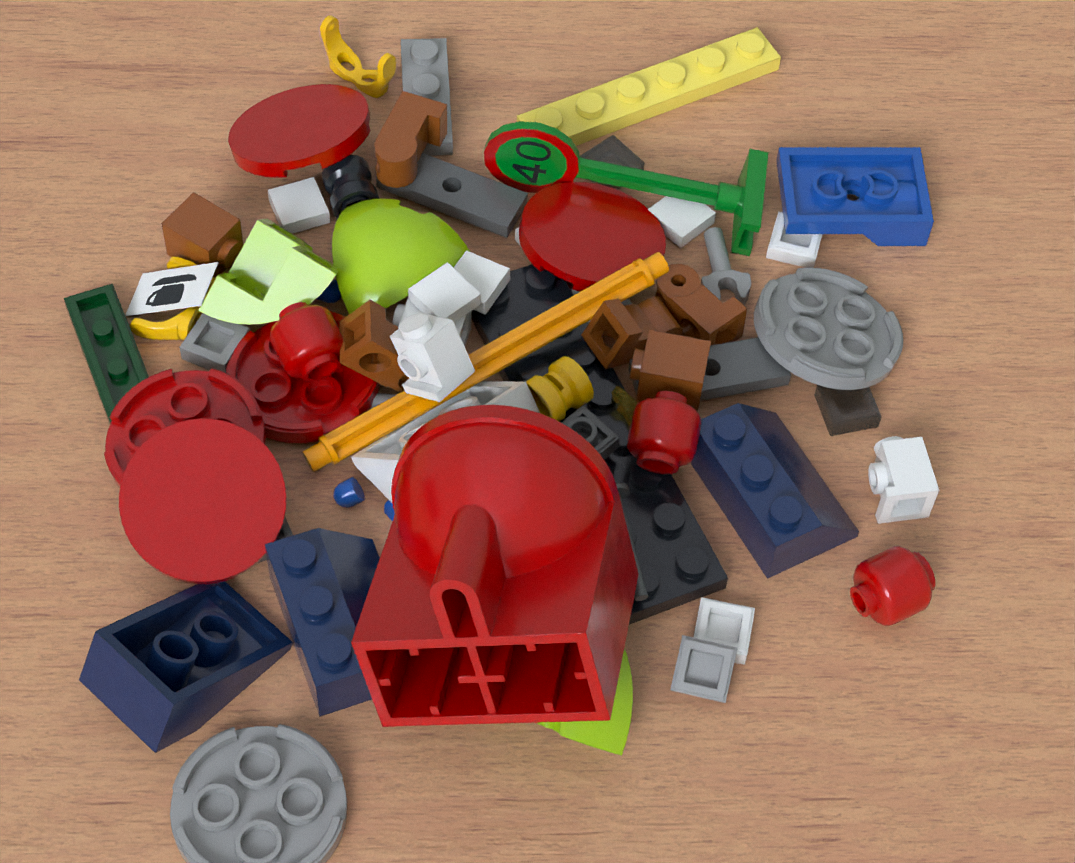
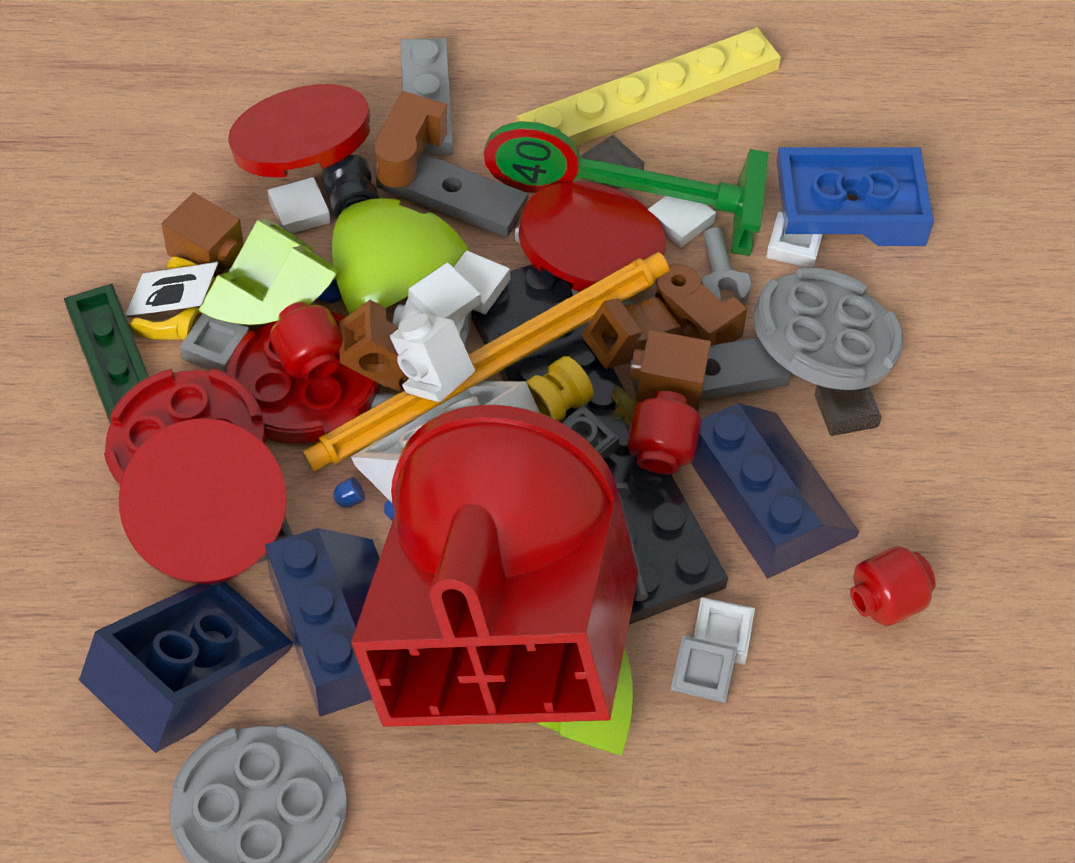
(340, 52): yellow cap -> none
(902, 479): white brick -> none

